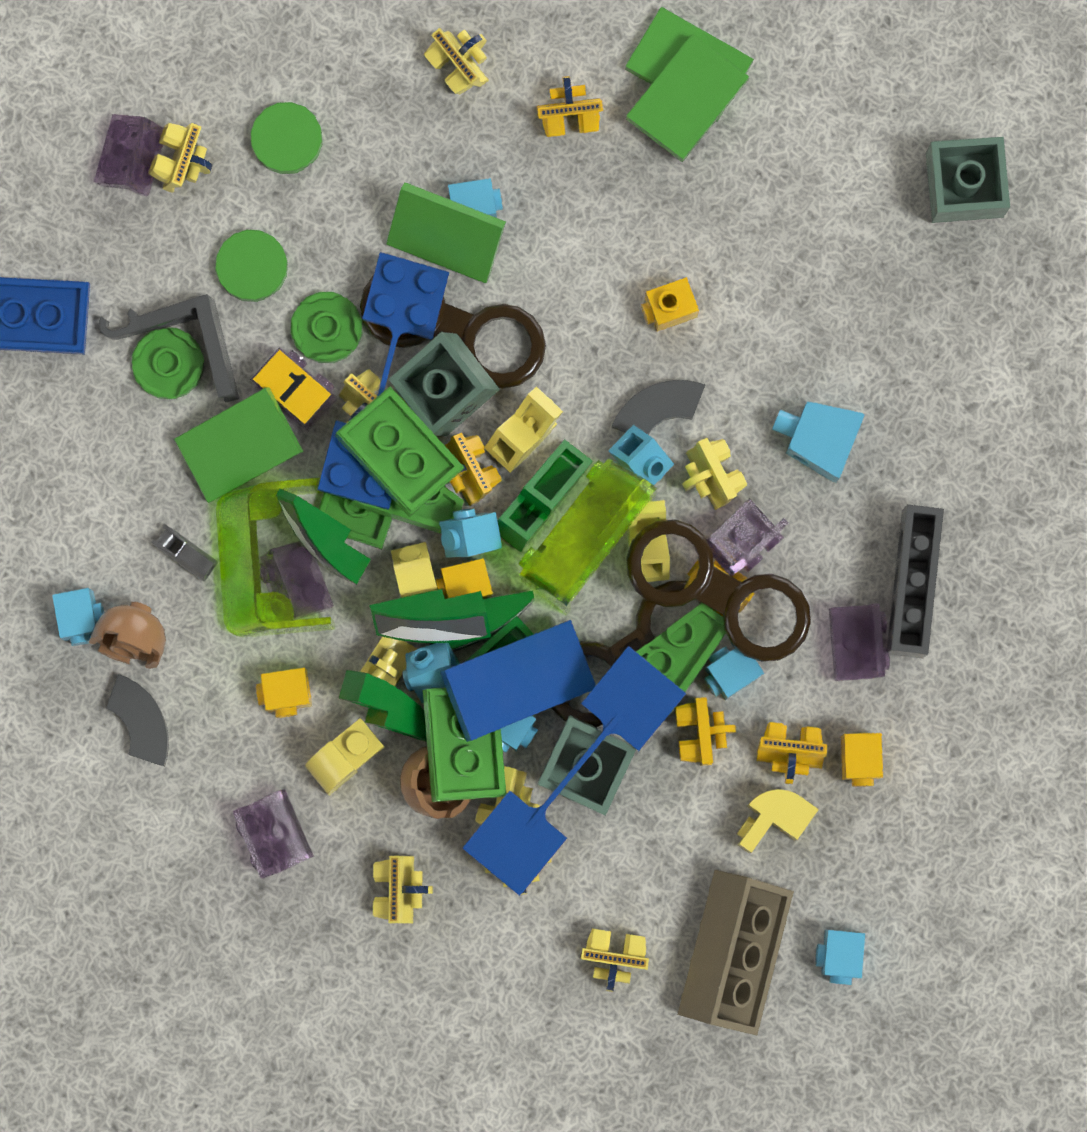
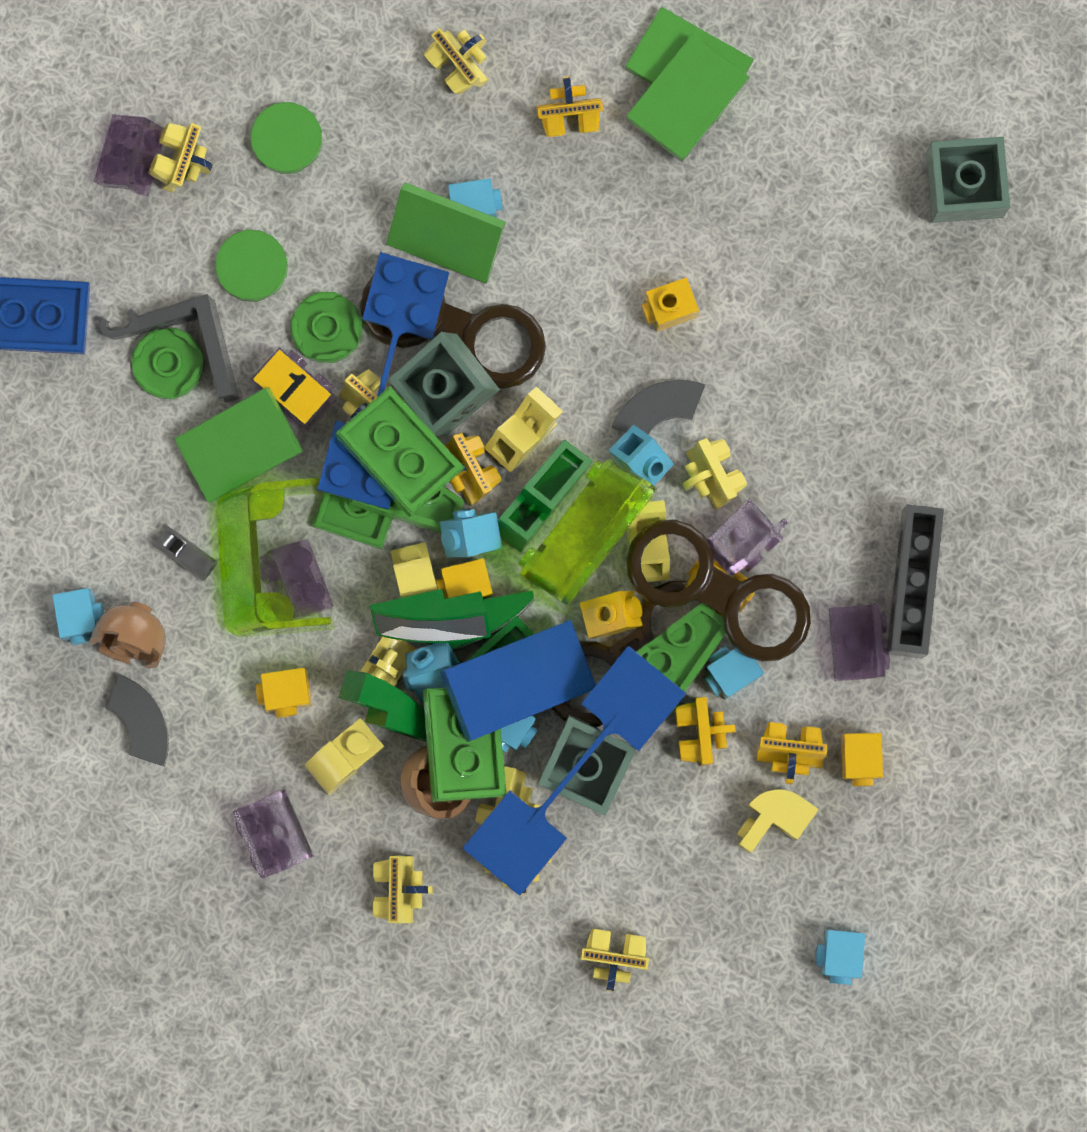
(323, 537): green slope -> none
(611, 614): none -> yellow brick
(735, 952): dark tan slope -> none
(820, 437): medium azure torso -> none

